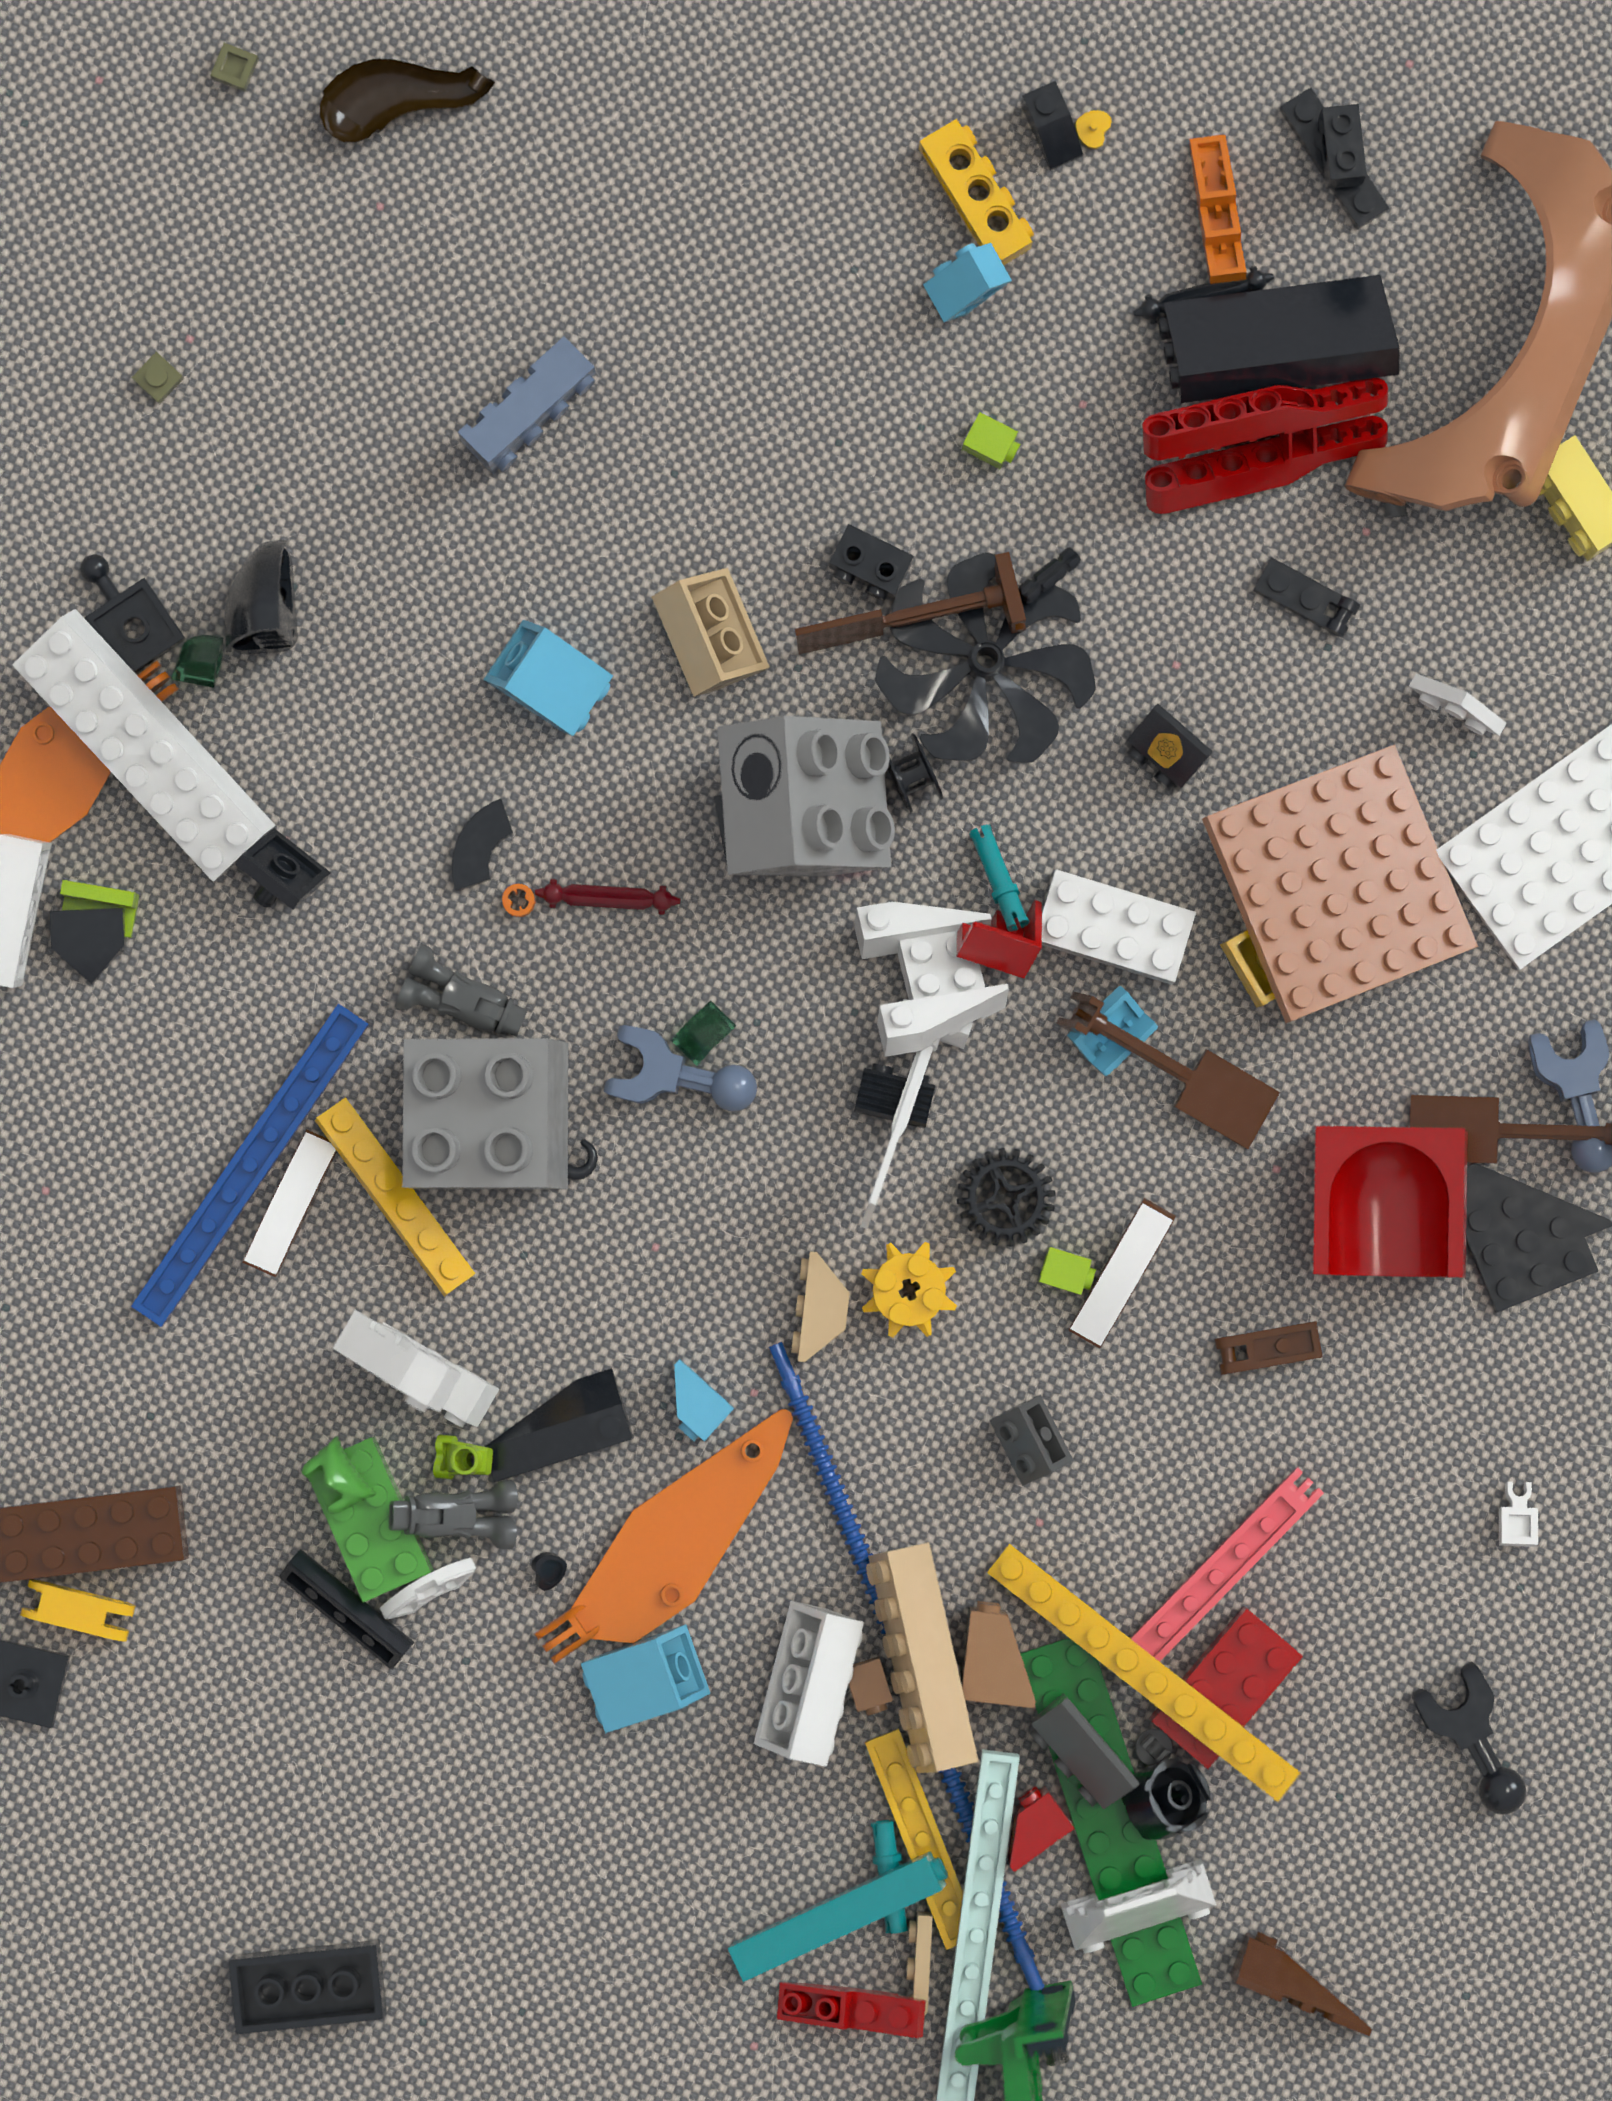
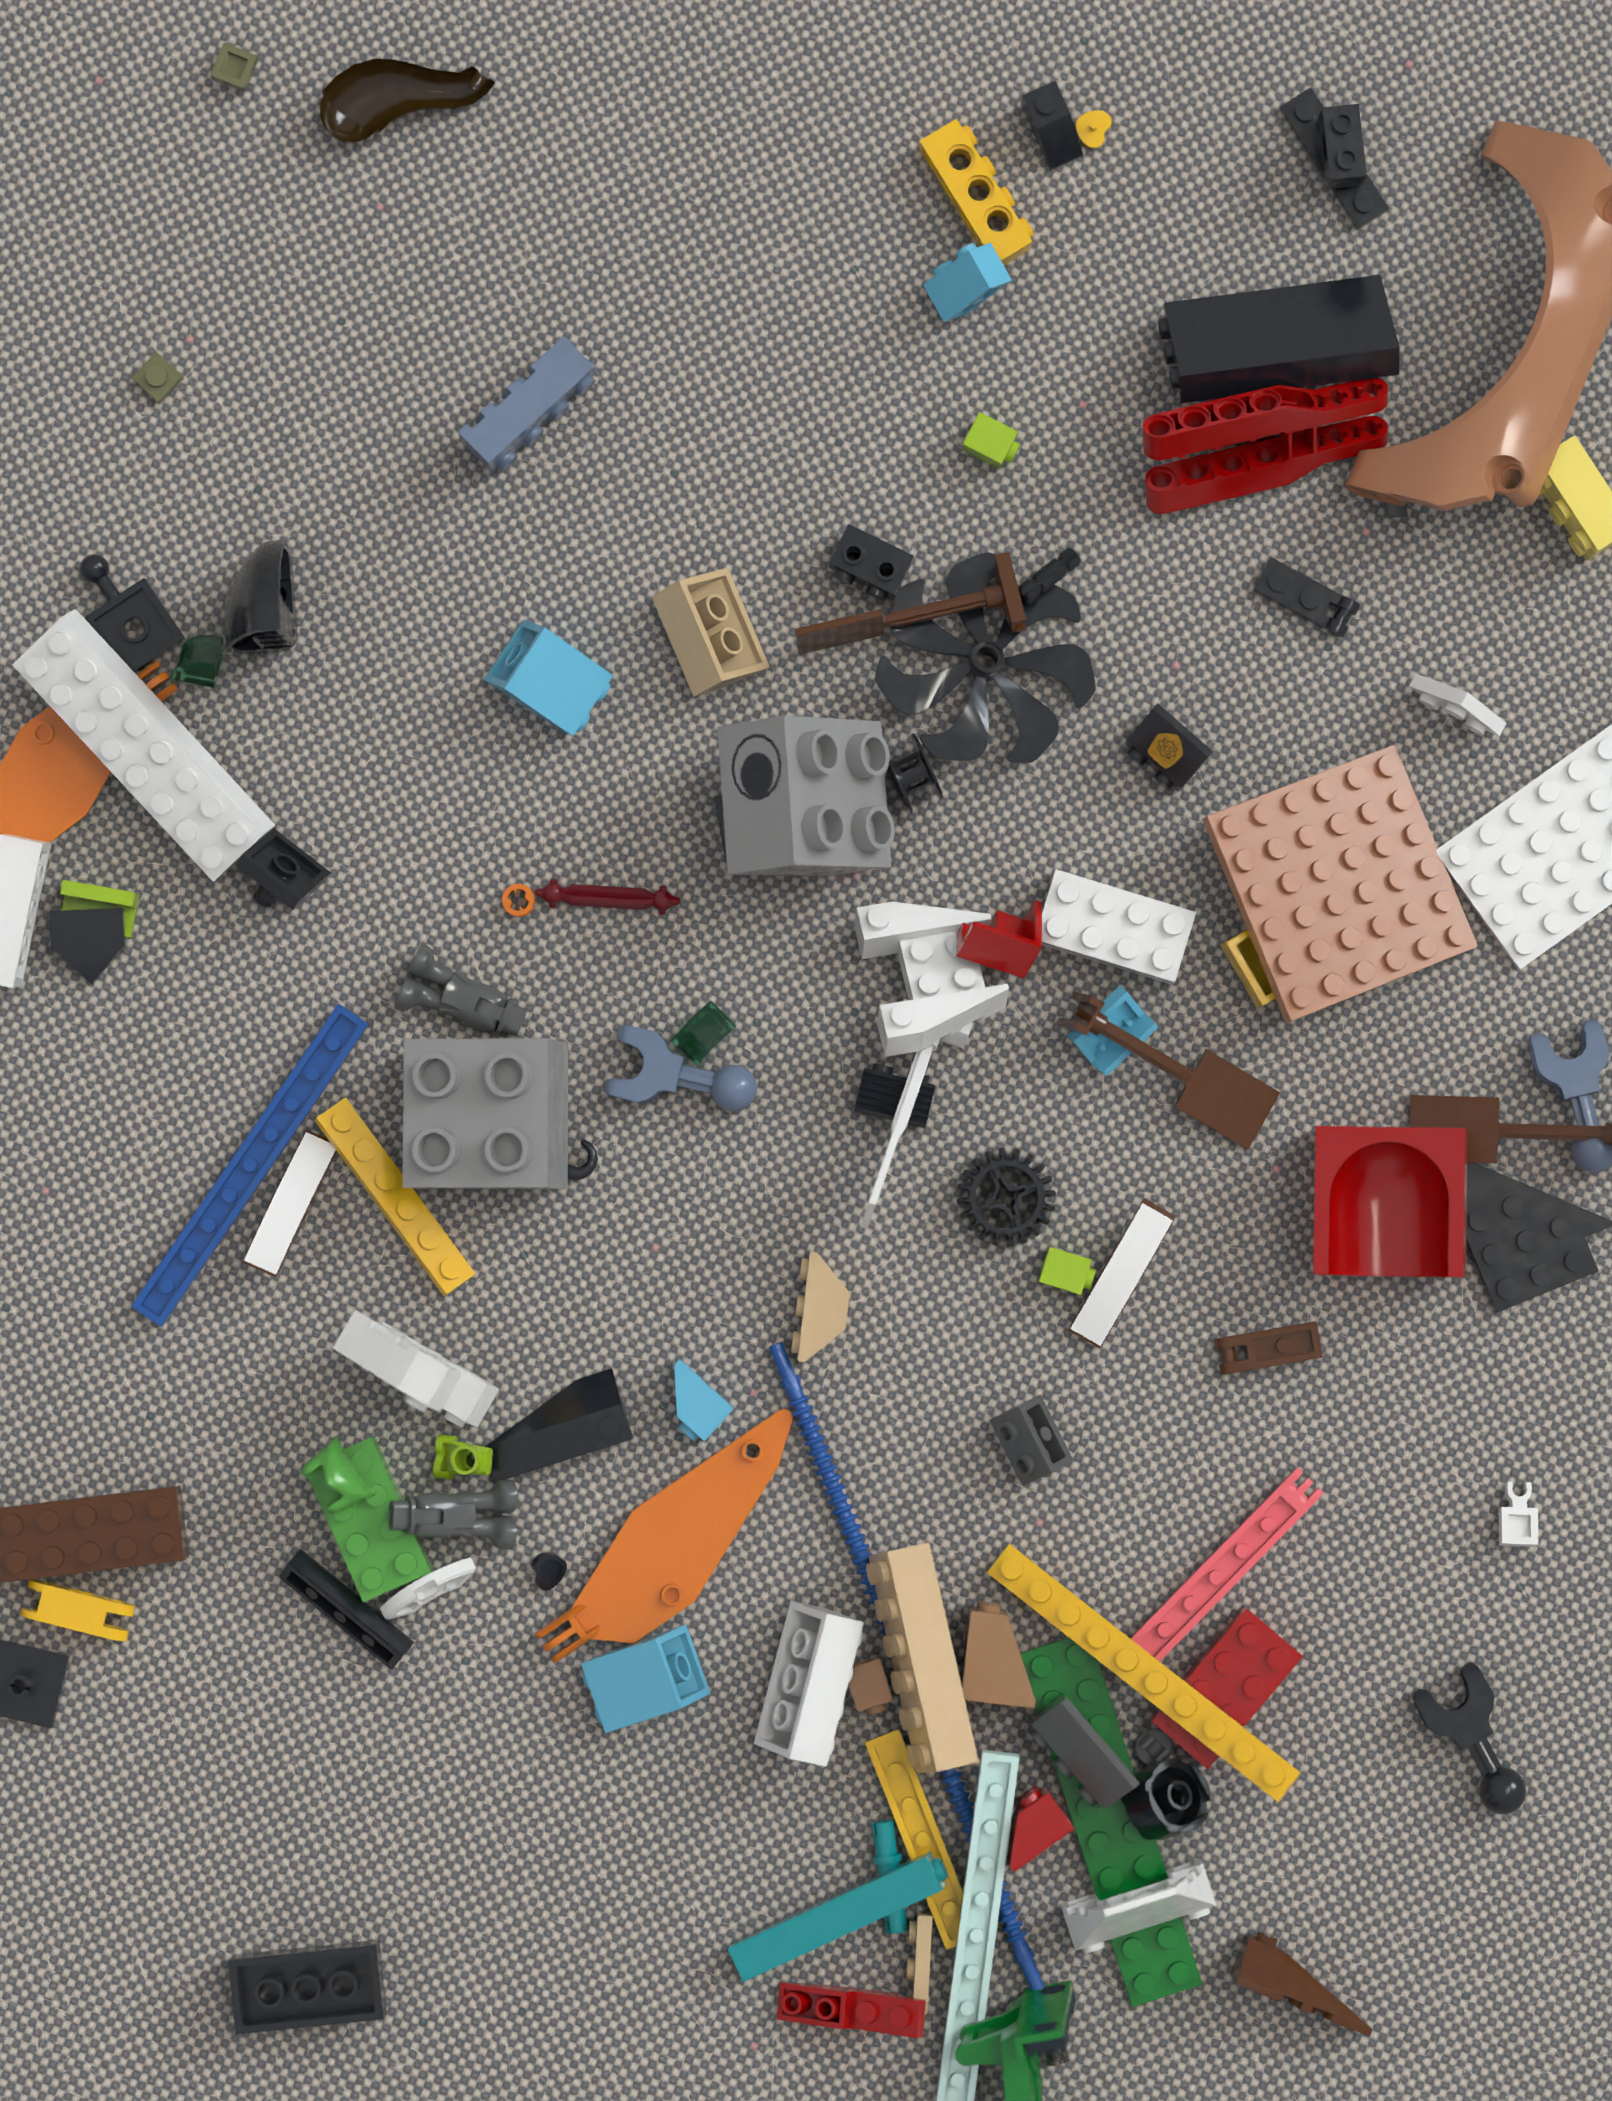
(477, 843): black tile -> none
(929, 1296): yellow brick -> none
(1004, 892): teal pin -> none
(1152, 308): black wheel -> none
(1217, 209): orange slope -> none

